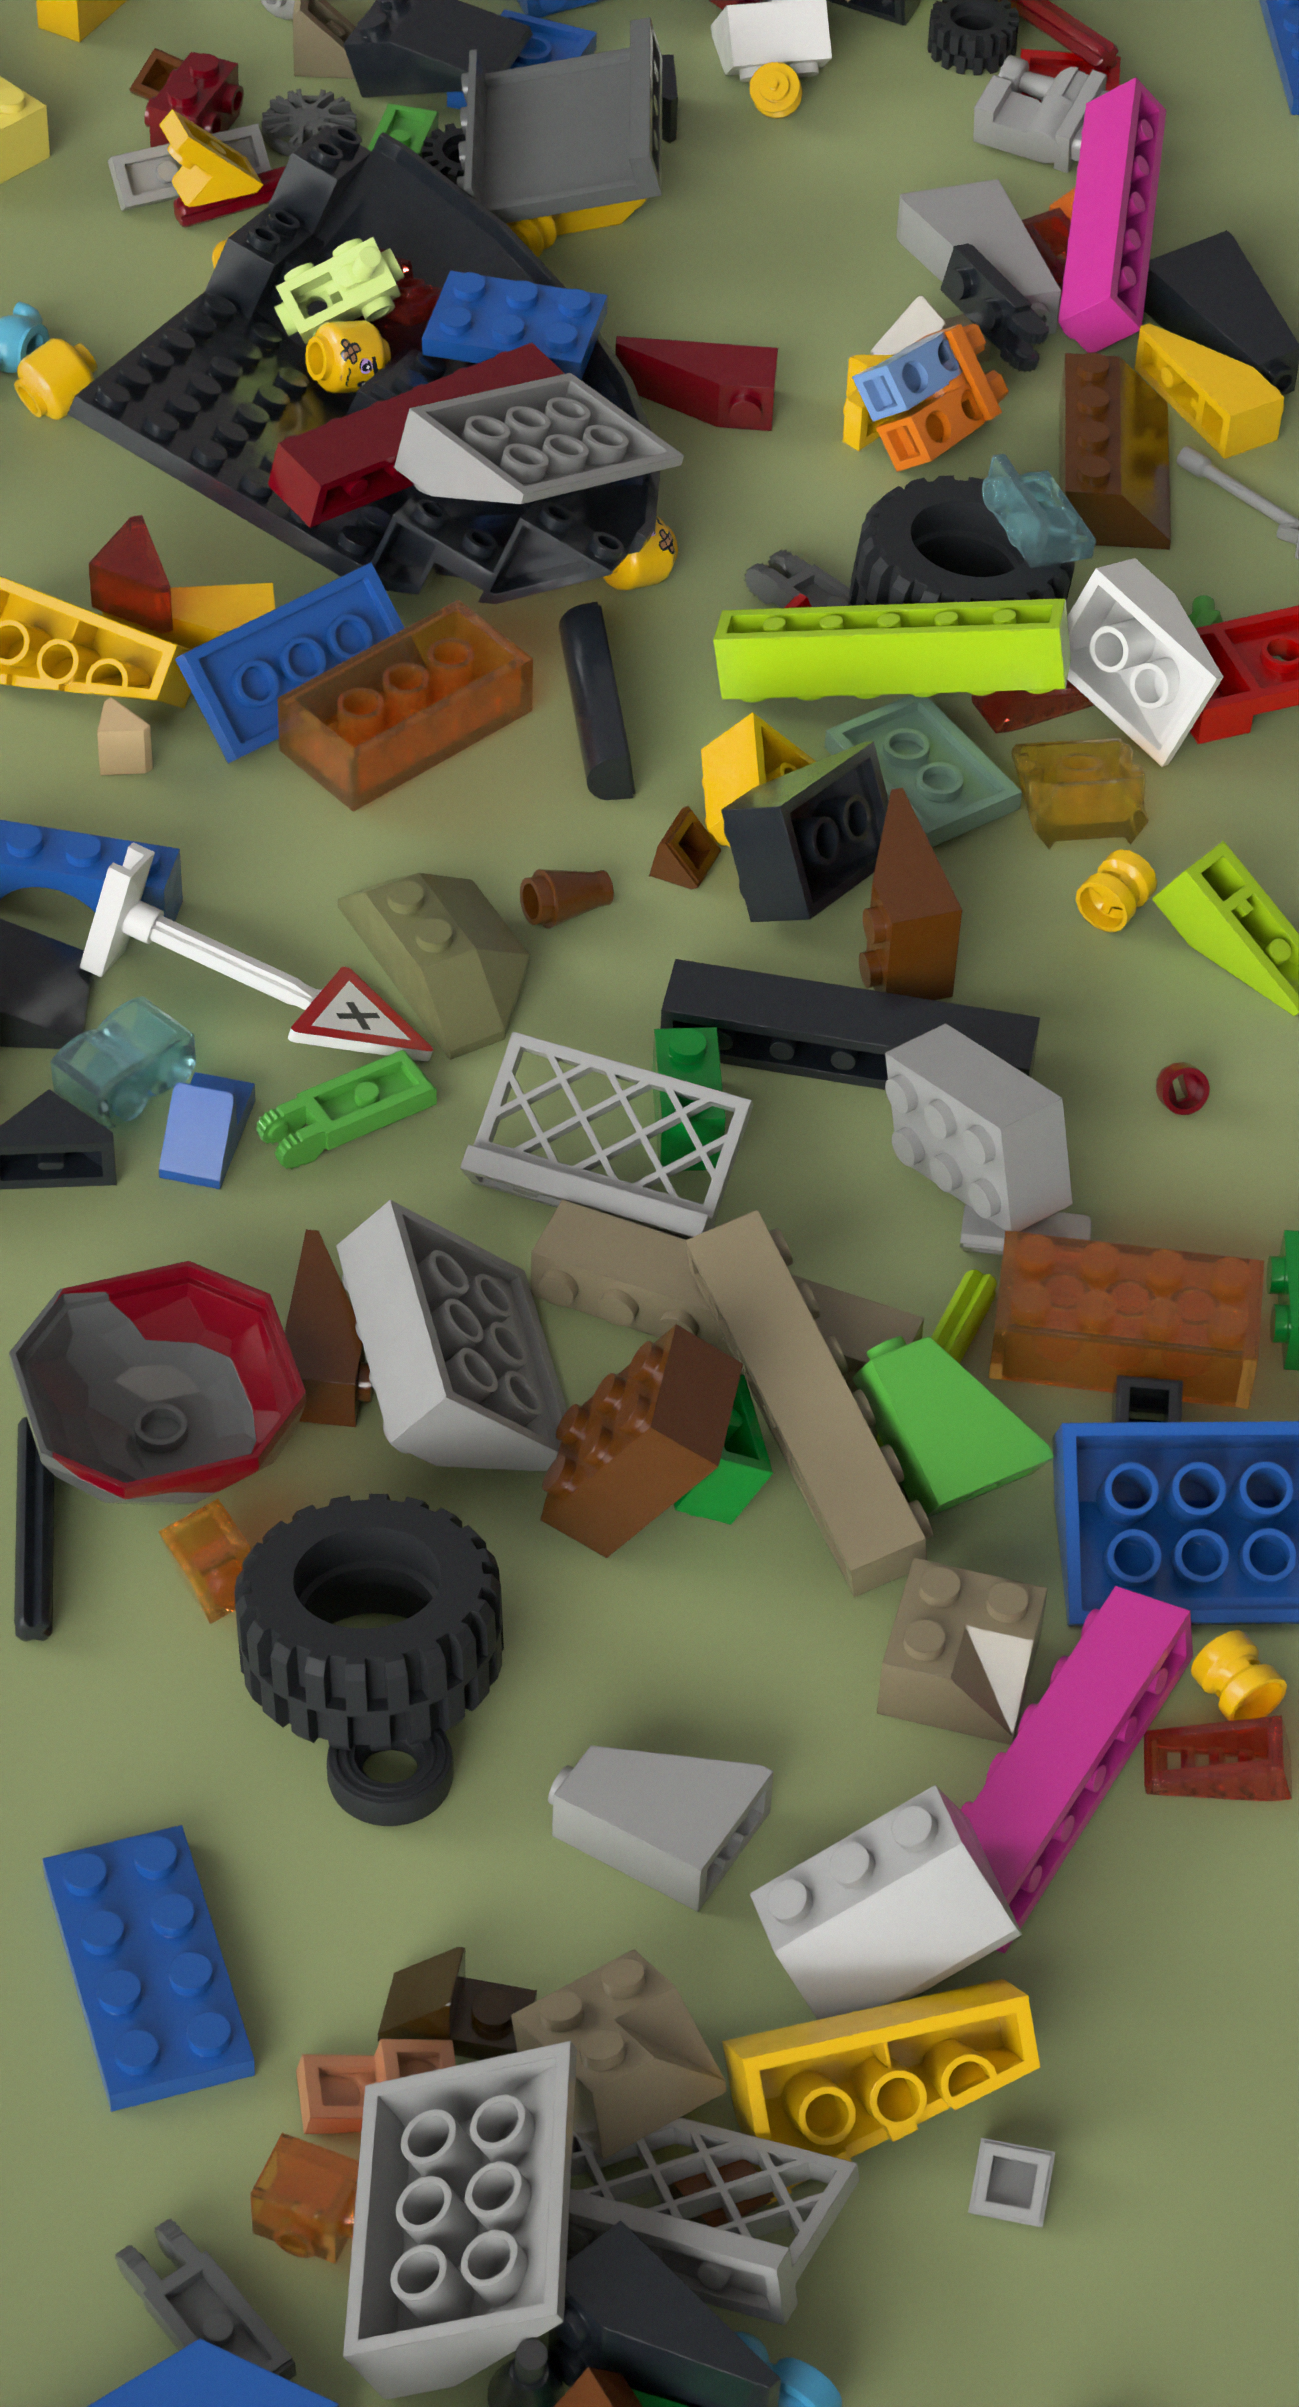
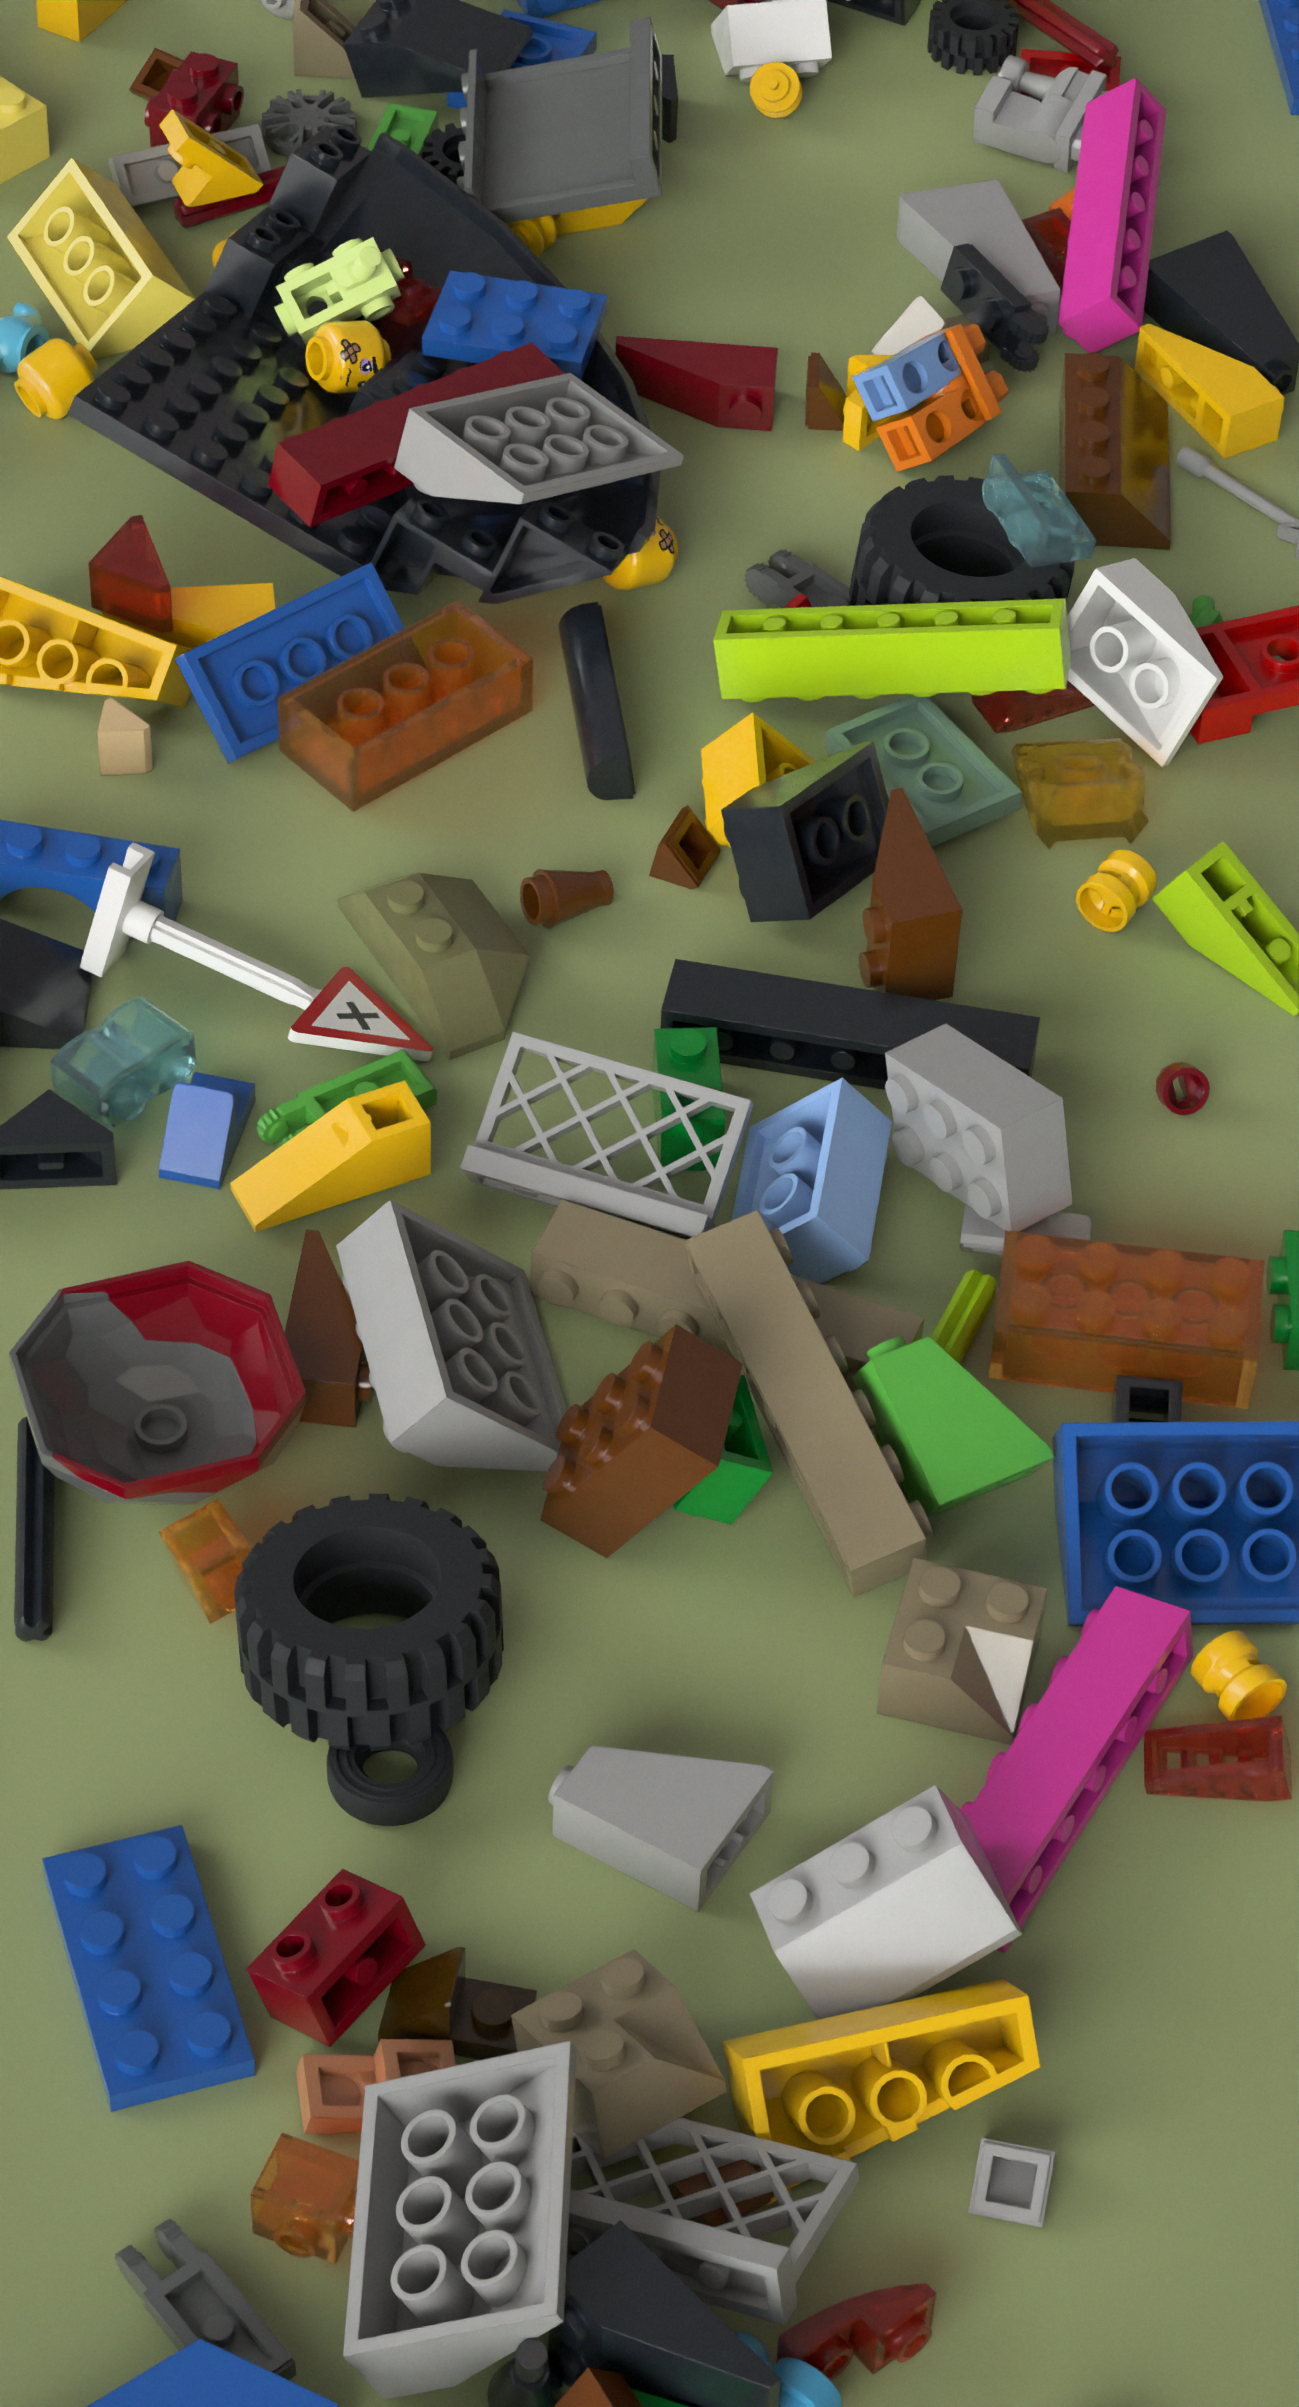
(98, 262): none -> light yellow slope
(336, 1957): none -> dark red brick
(342, 1156): none -> yellow slope
(818, 1178): none -> light blue slope
(823, 397): none -> reddish brown slope
(870, 2326): none -> clear red slope

